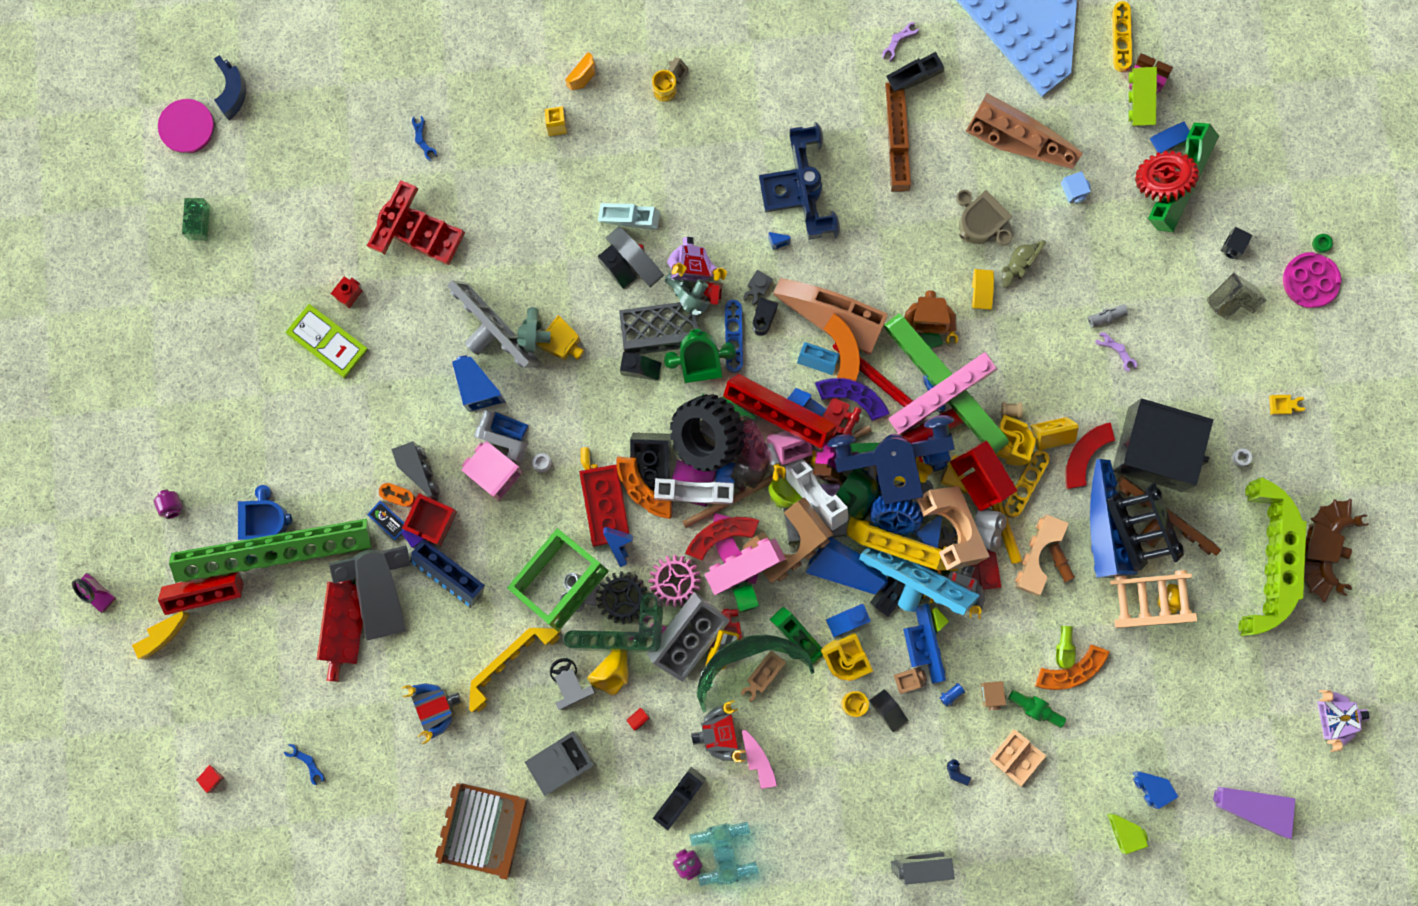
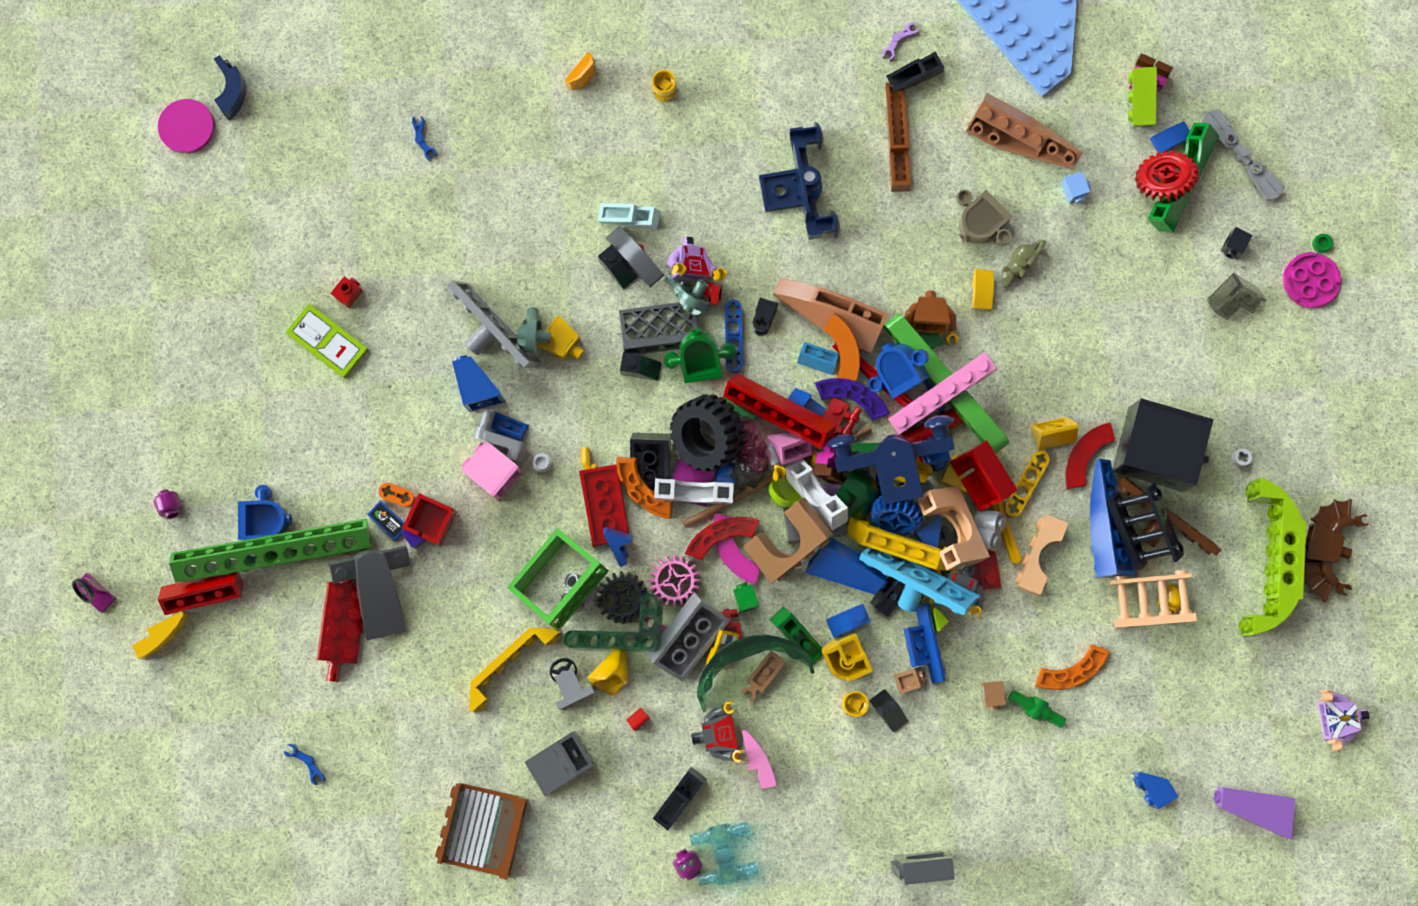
(196, 219): clear green brick -> none
(209, 779): slope -> none
(411, 461): dark grey slope -> none
(414, 228): red slope -> none
(433, 708): torso -> none
(447, 573): dark blue brick -> none
(555, 121): yellow slope -> none
(678, 68): dark tan tile -> none
(744, 566): bright pink brick -> none
(758, 284): dark grey plate -> none
(778, 240): blue slope -> none
(899, 369): none -> blue piece
(952, 694): blue pin -> none
(955, 773): dark blue arm -> none
(1012, 410): tan bush -> none
(1017, 758): light nougat slope -> none
(1021, 441): yellow brick -> none
(1061, 562): dark orange axle -> none
(1065, 649): lime arm -> none
(1107, 315): light grey pin -> none
(1119, 348): lavender piece -> none
(1122, 36): yellow beam -> none
(1128, 835): lime slope -> none
(1264, 180): none -> light grey piece
(1284, 405): yellow plate -> none

